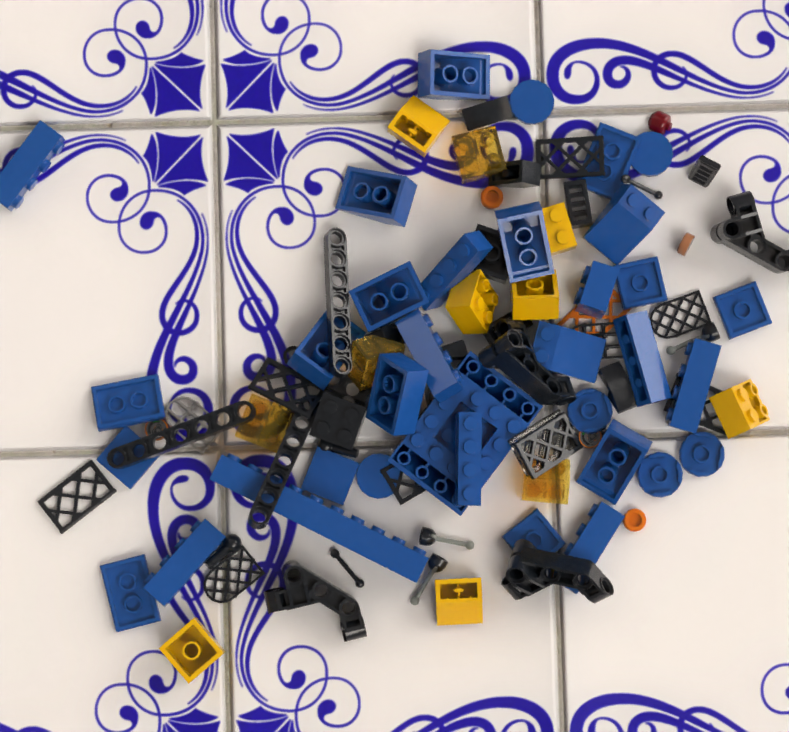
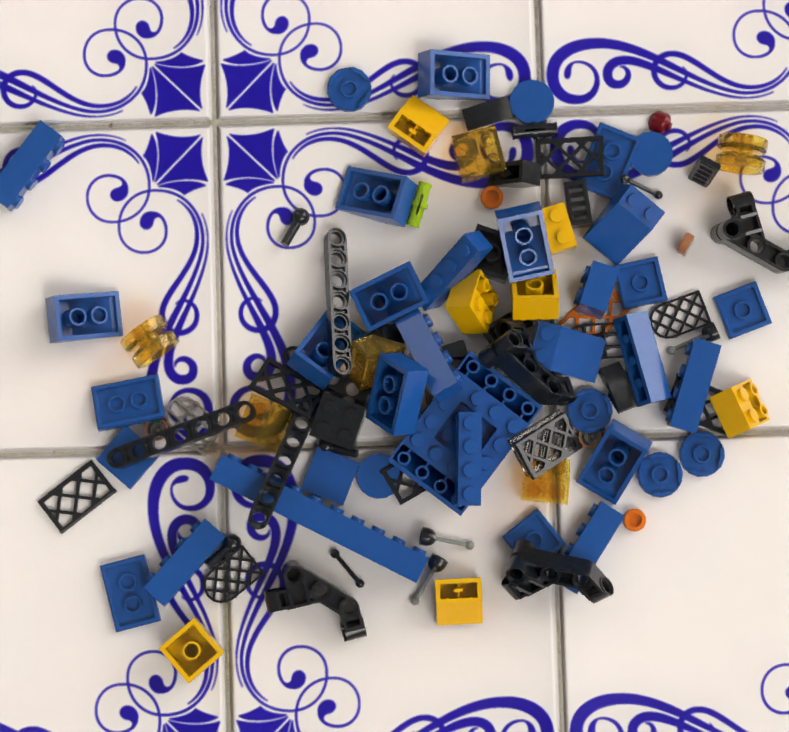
(84, 316): none -> blue slope
(149, 341): none -> clear yellow wheel
(299, 217): none -> black bar
(349, 89): none -> blue tile
(424, 190): none -> lime pin
(534, 130): none -> black pin
(741, 153): none -> clear yellow wheel

